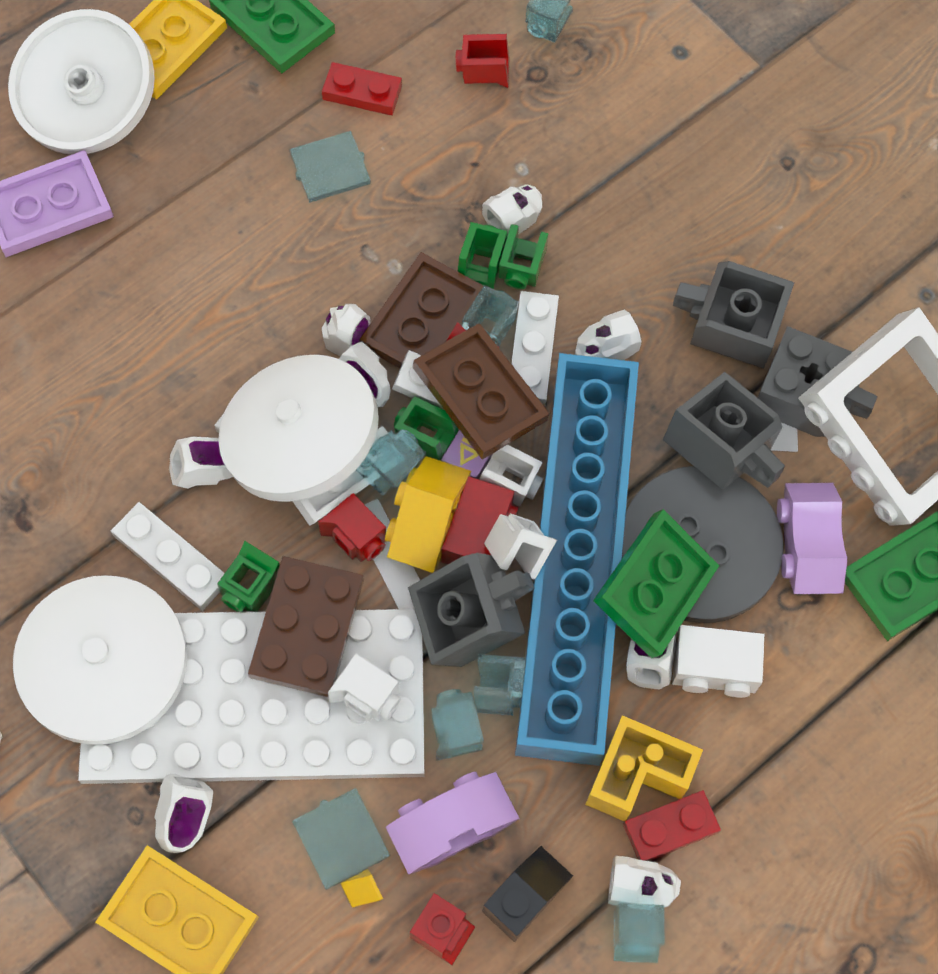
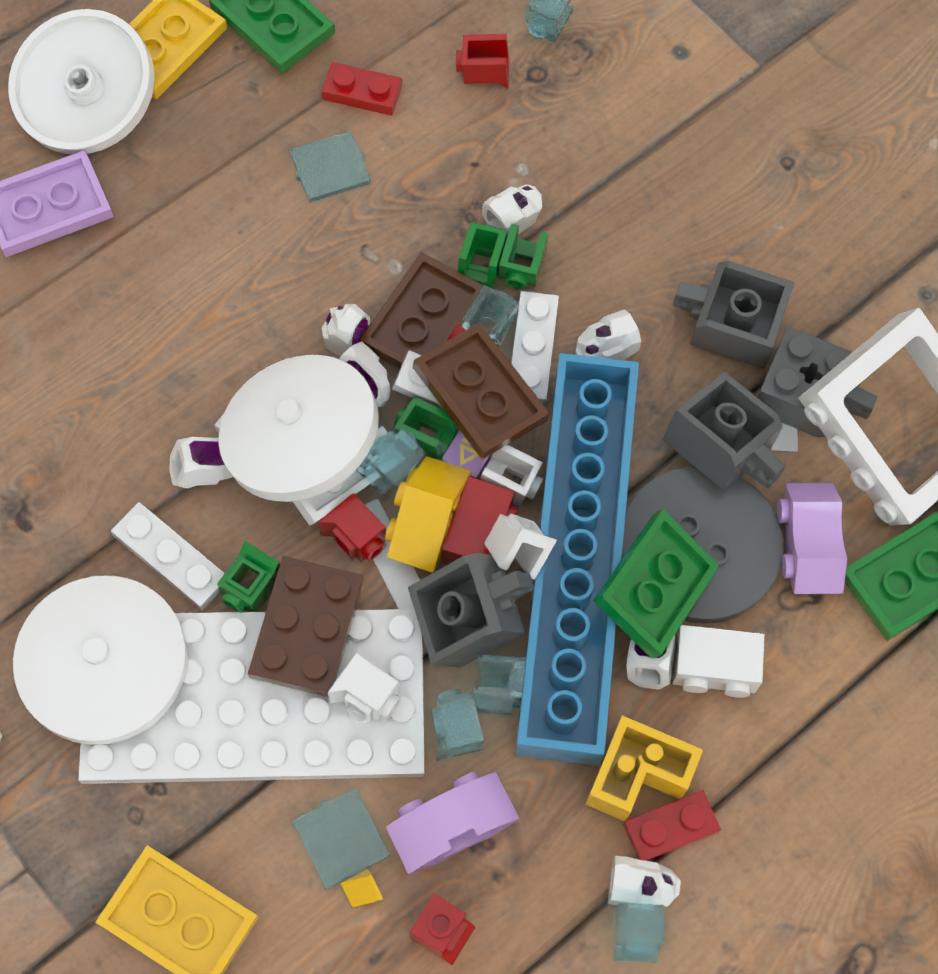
(181, 812): white rock -> none
(526, 893): black slope -> none

